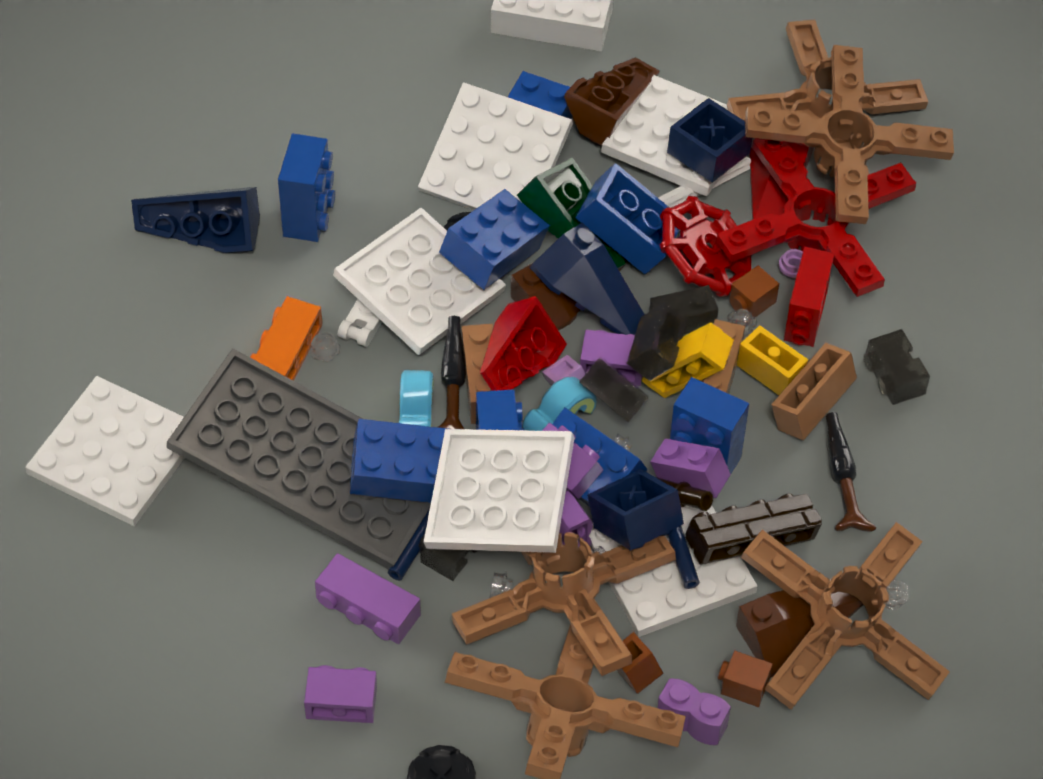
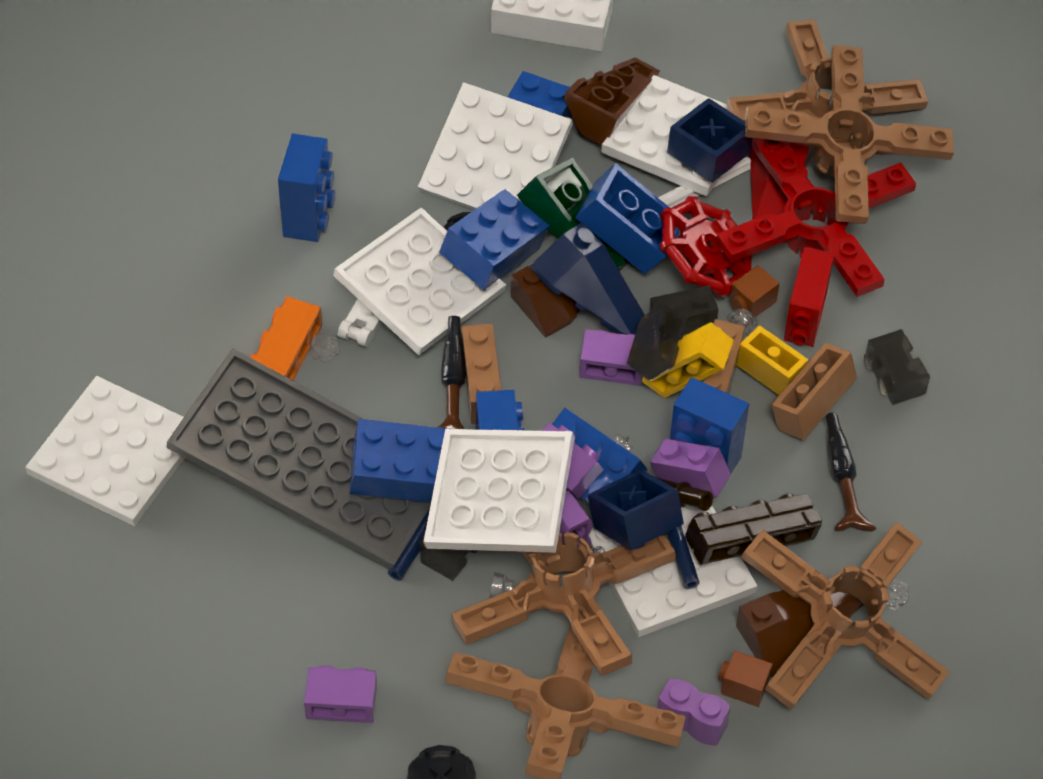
(213, 219): dark blue wedge -> none
(367, 599): medium lavender brick -> none
(416, 397): medium azure animal -> none
(520, 345): red wedge -> none
(563, 368): lavender plate -> none
(564, 393): medium azure animal -> none
(614, 389): clear smoke brick -> none
(643, 667): dark orange brick -> none
(788, 260): lavender plate -> none

